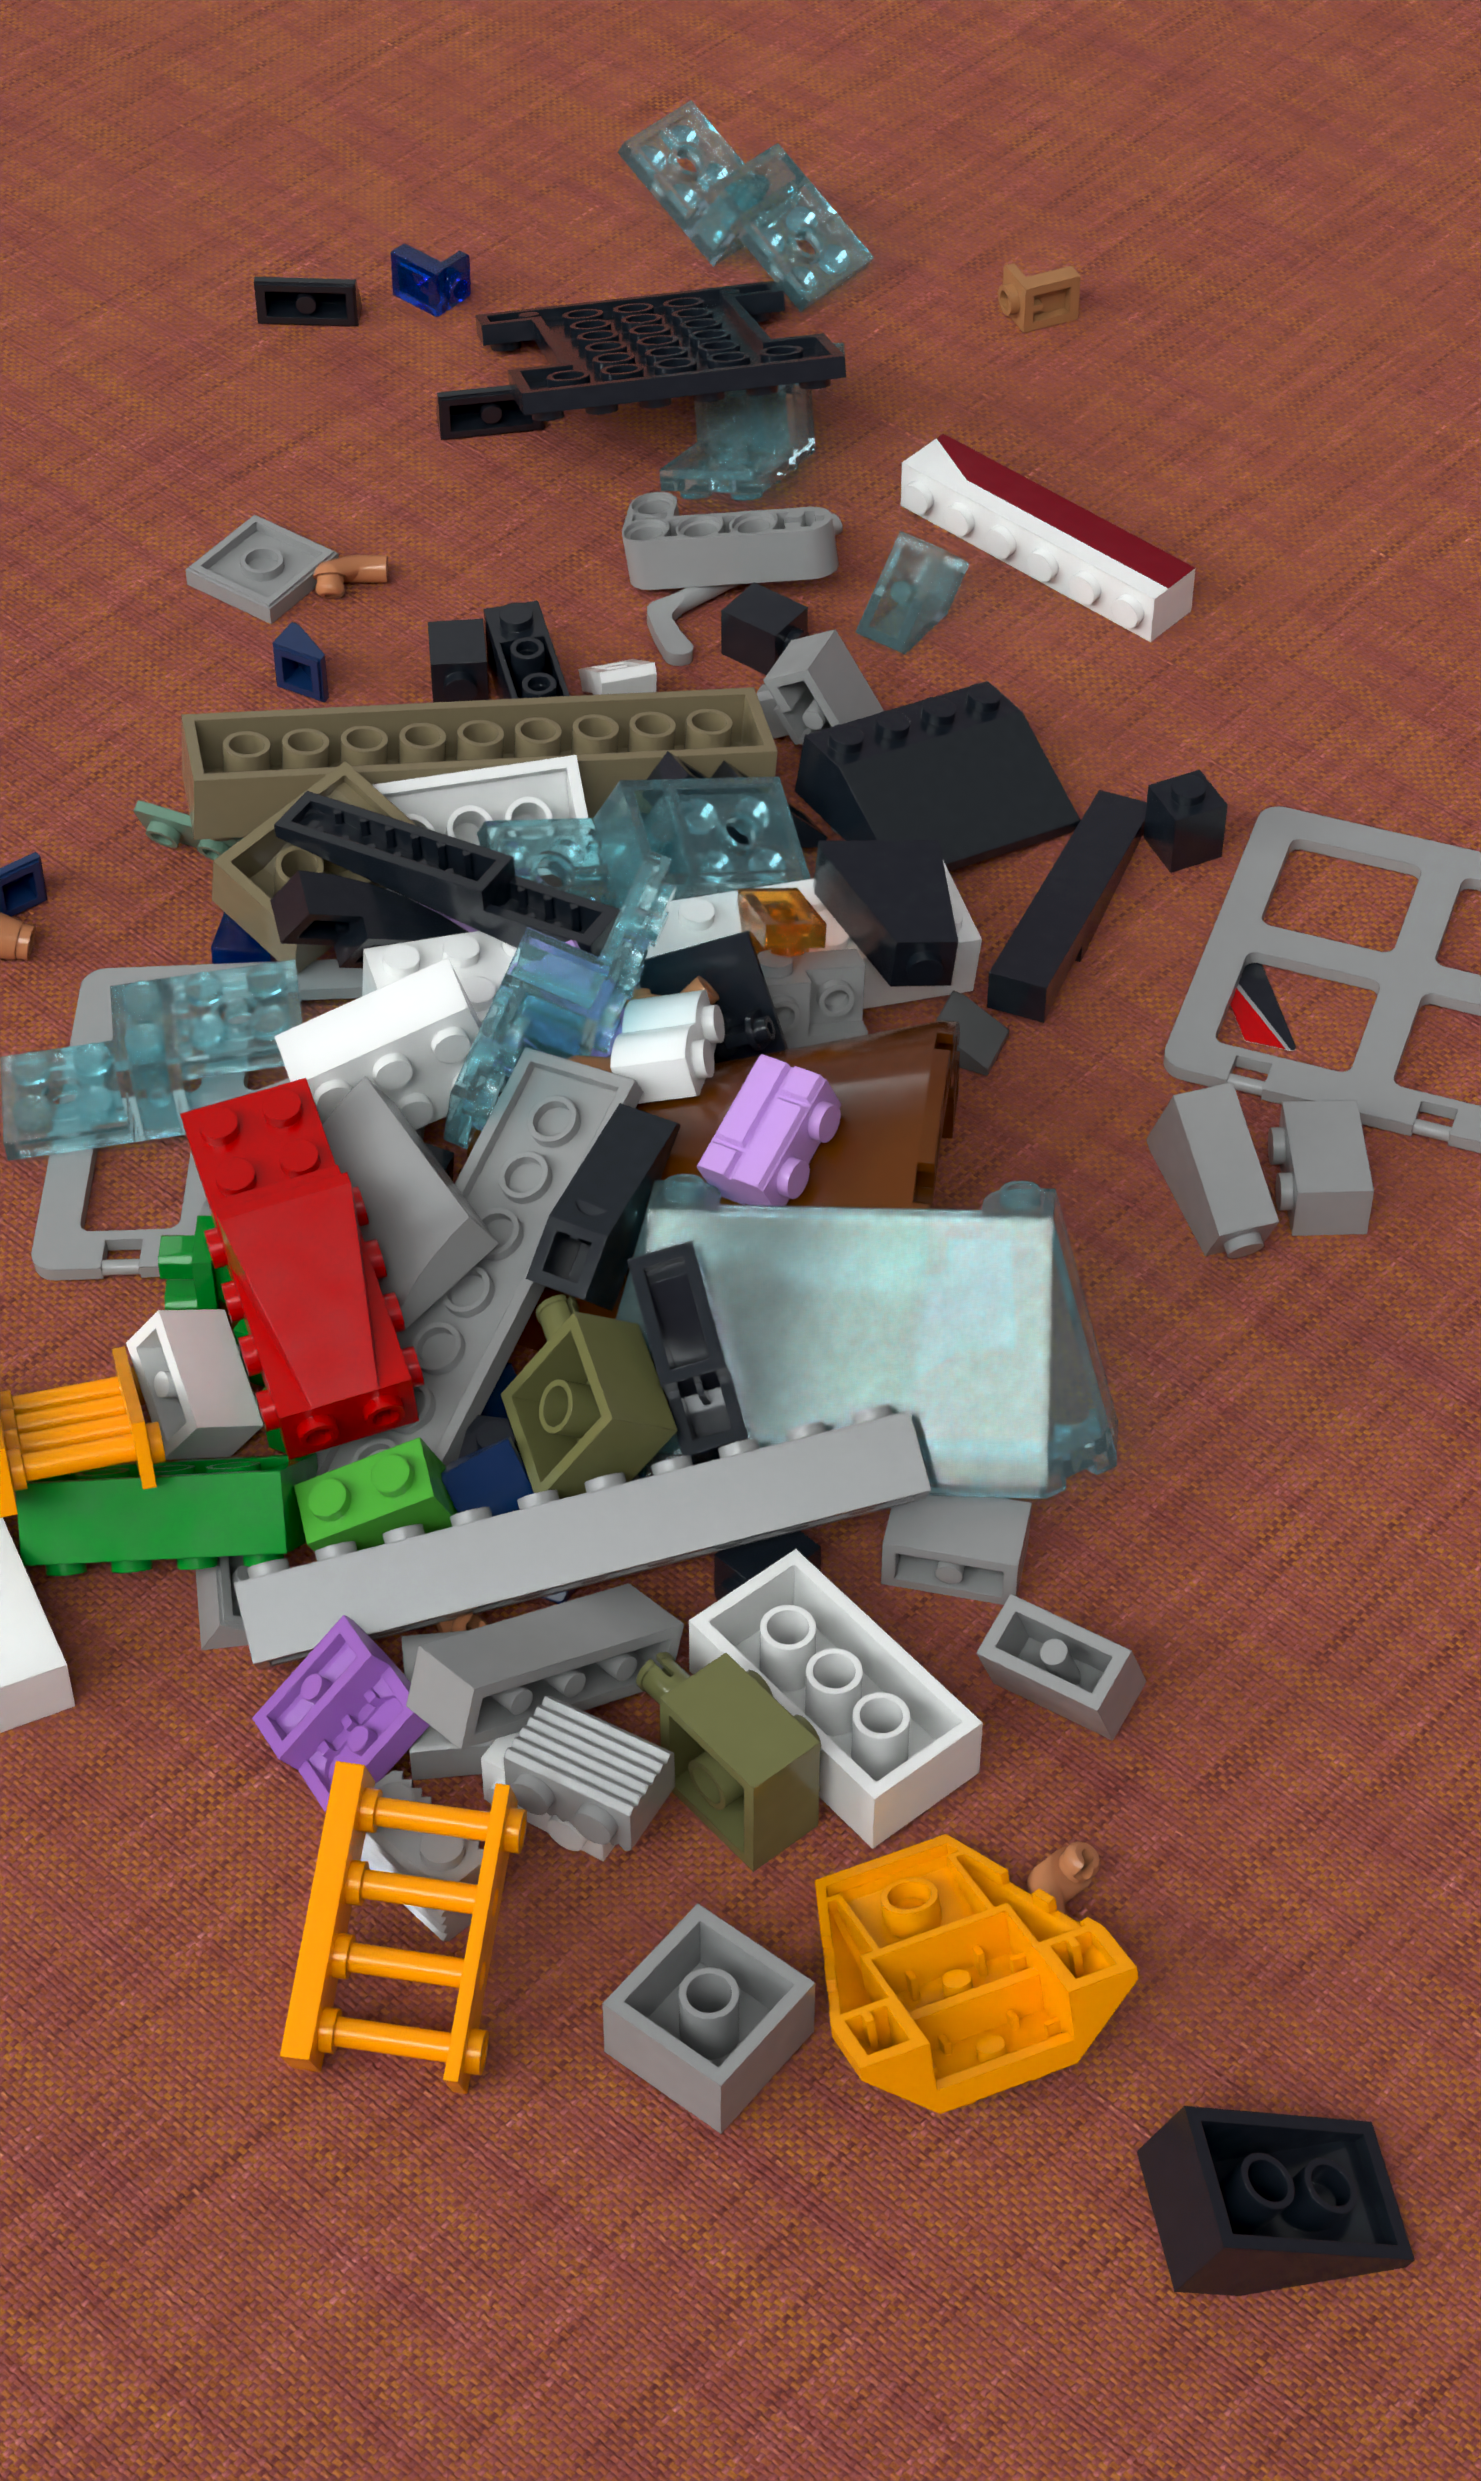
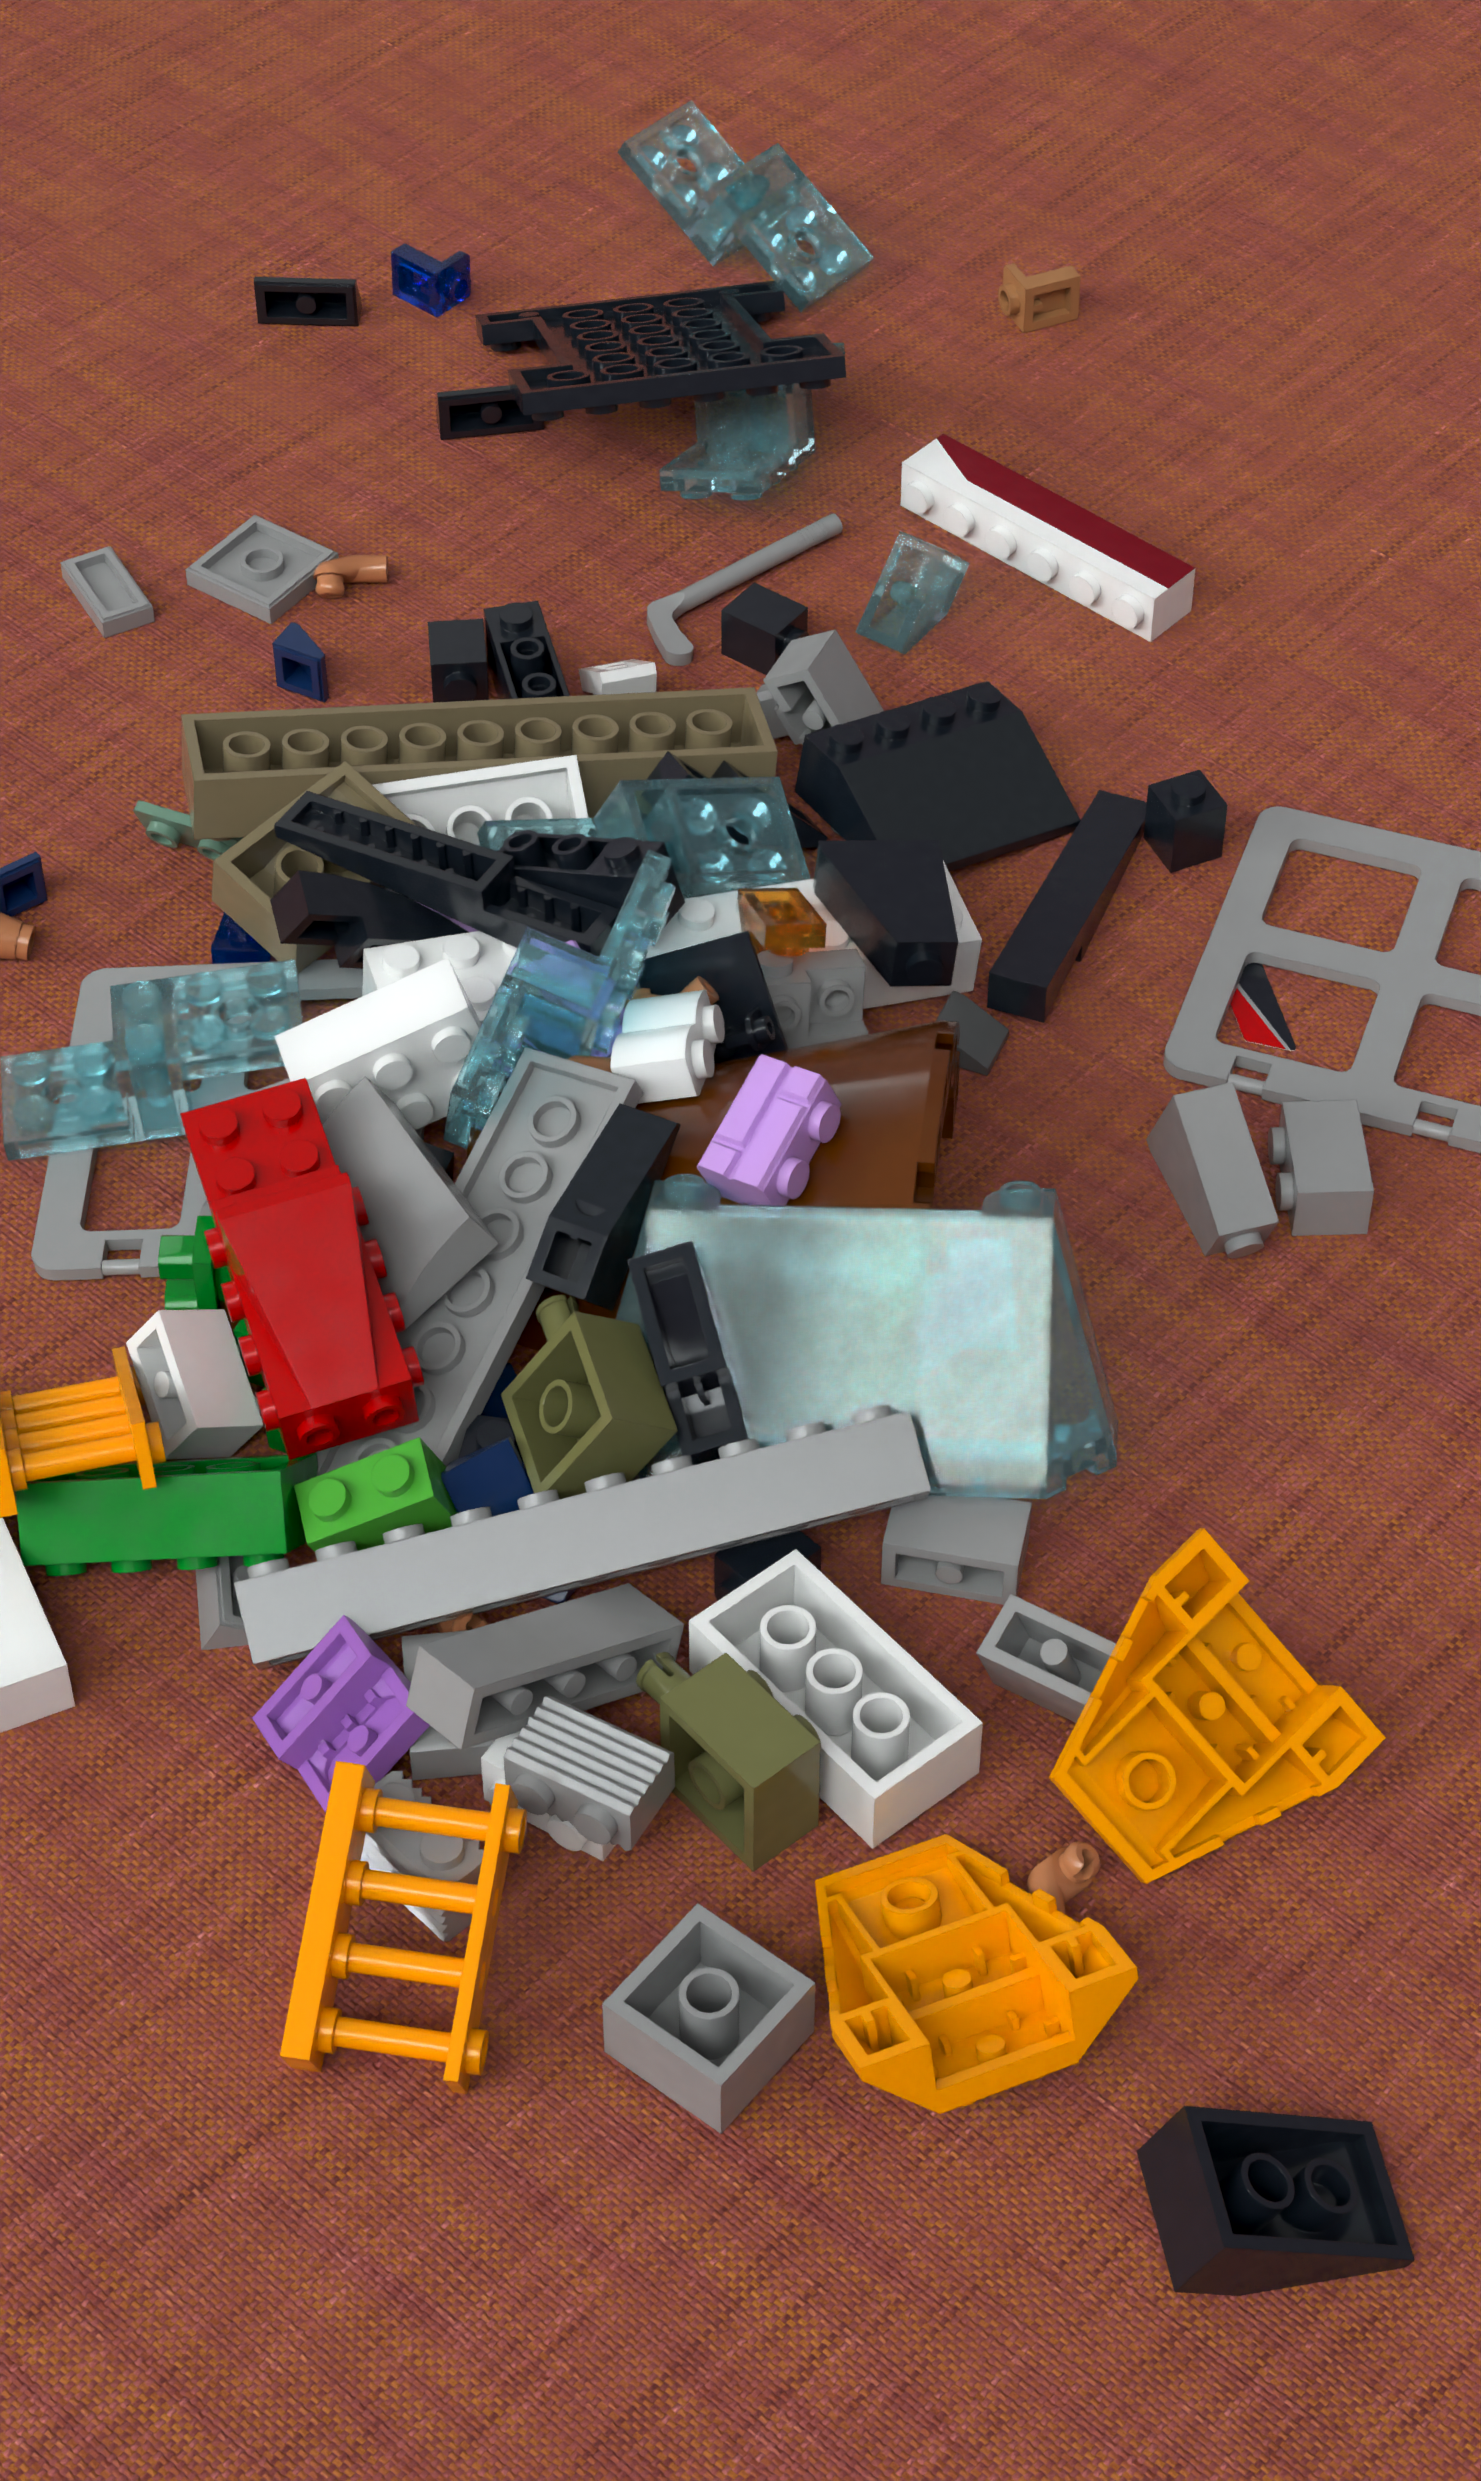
(107, 592): none -> light grey tile
(586, 865): none -> black slope
(724, 547): light grey beam -> none
(1202, 1722): none -> light orange wedge

